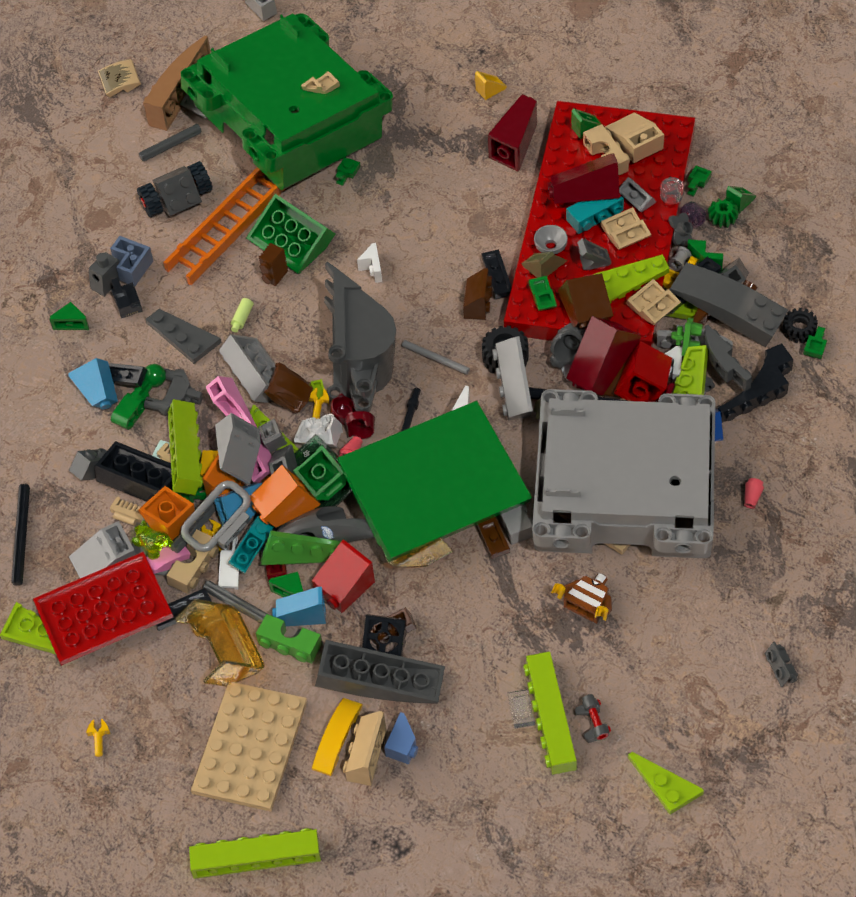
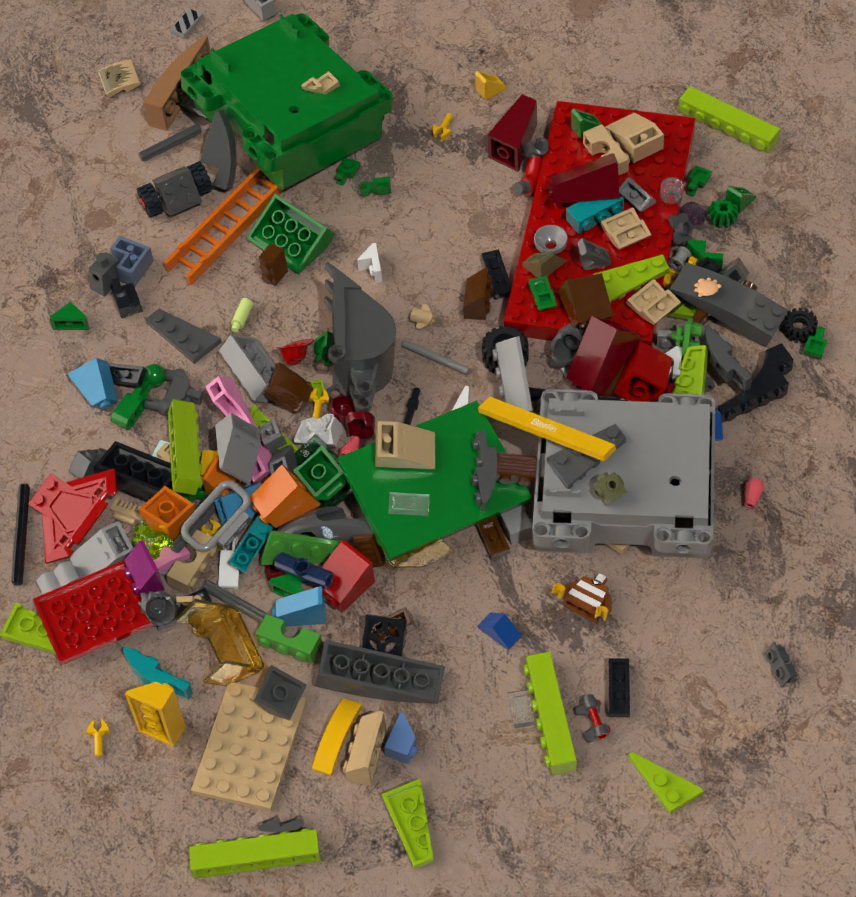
(60, 576): none -> light grey brick
(71, 509): none -> plate
(143, 570): none -> magenta slope
(150, 671): none -> teal slope
(157, 712): none -> yellow slope
(158, 607): none -> dark grey hair
(186, 23): none -> light grey tile
(186, 600): none -> tan piece
(221, 150): none -> dark grey slope
(274, 824): none -> dark grey slope
(279, 693): none -> dark grey slope
(295, 351): none -> red piece
(312, 574): none -> dark blue piece
(322, 346): none -> green plate
(371, 549): none -> reddish brown slope
(379, 186): none -> green plate
(404, 446): none -> tan slope
(408, 504): none -> clear plate
(410, 820): none -> lime wing
(423, 317): none -> tan piece
(443, 128): none -> yellow bar
(486, 470): none -> dark grey slope
(500, 629): none -> blue slope
(516, 469): none -> reddish brown brick
(533, 151): none -> piece
(547, 428): none -> yellow tile
(574, 465): none -> dark grey wing
(609, 487): none -> olive brick
(619, 687): none -> black plate
(706, 287): none -> light nougat piece
(729, 119): none -> lime brick

